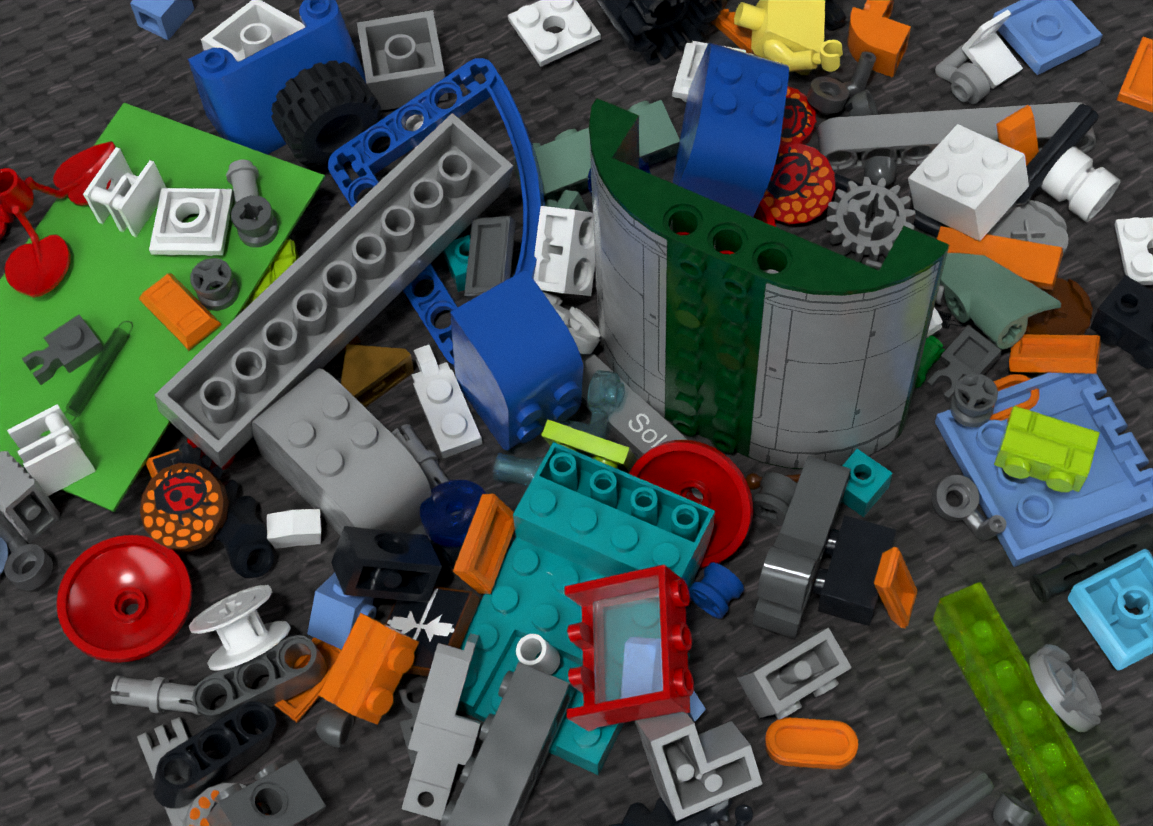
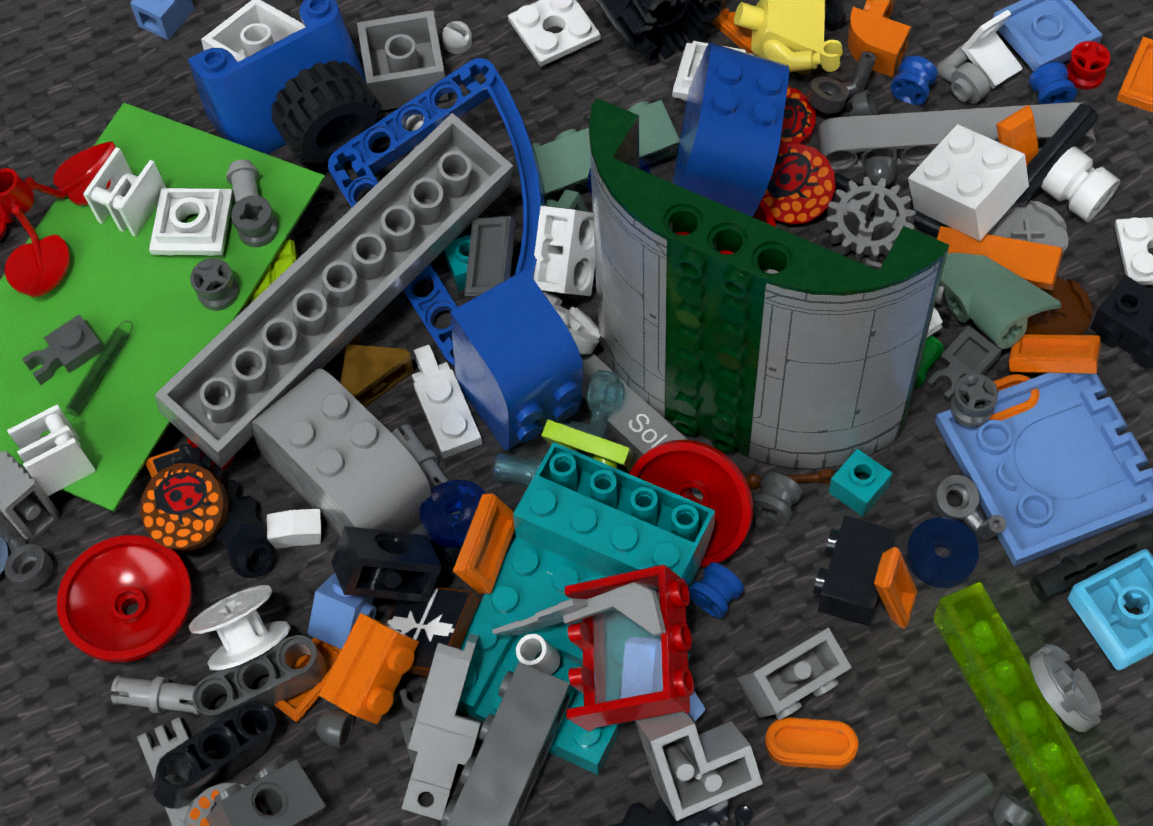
(179, 311): orange tile -> none
(453, 37): none -> white hinge
(634, 600): none -> light grey piece
(798, 549): dark grey beam -> none
(914, 80): none -> blue wheel
(937, 570): none -> clear blue piece
(1046, 450): lime brick -> none
(1052, 84): none -> blue wheel
(1084, 56): none -> red wheel

